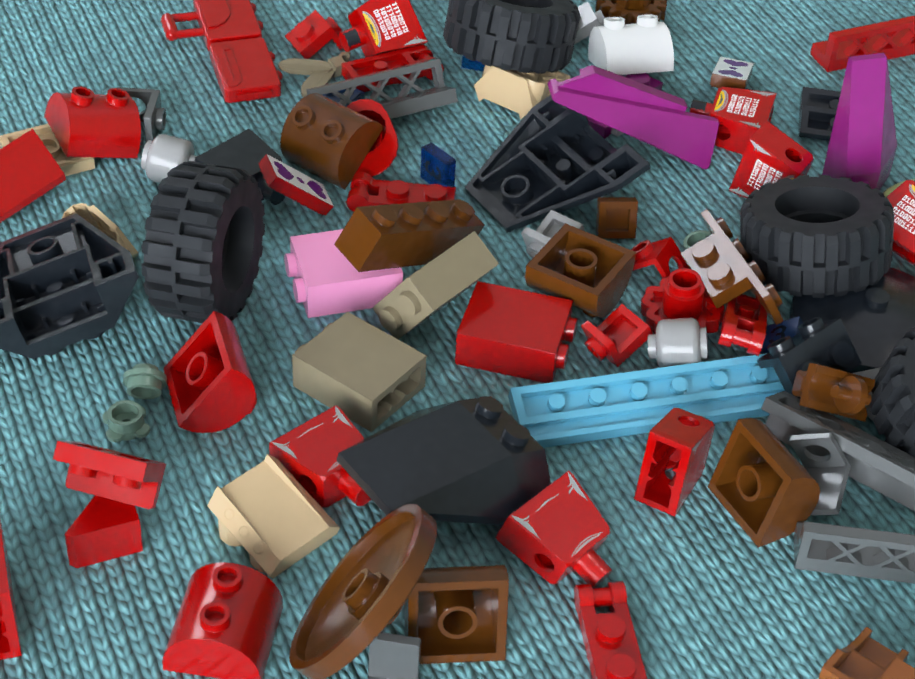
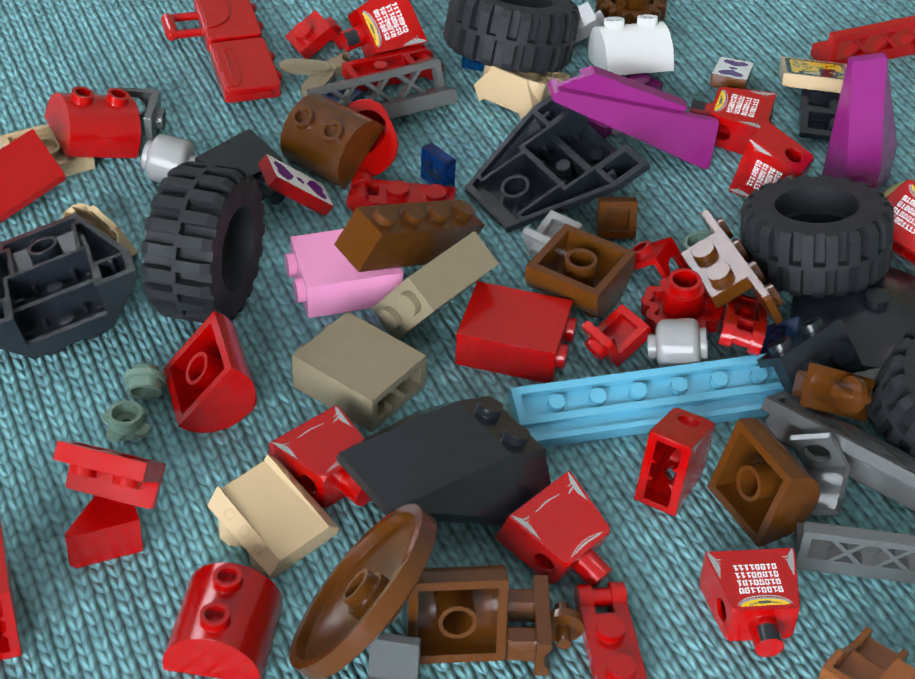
(535, 642): none -> reddish brown hips
(753, 595): none -> red torso
(812, 74): none -> tile

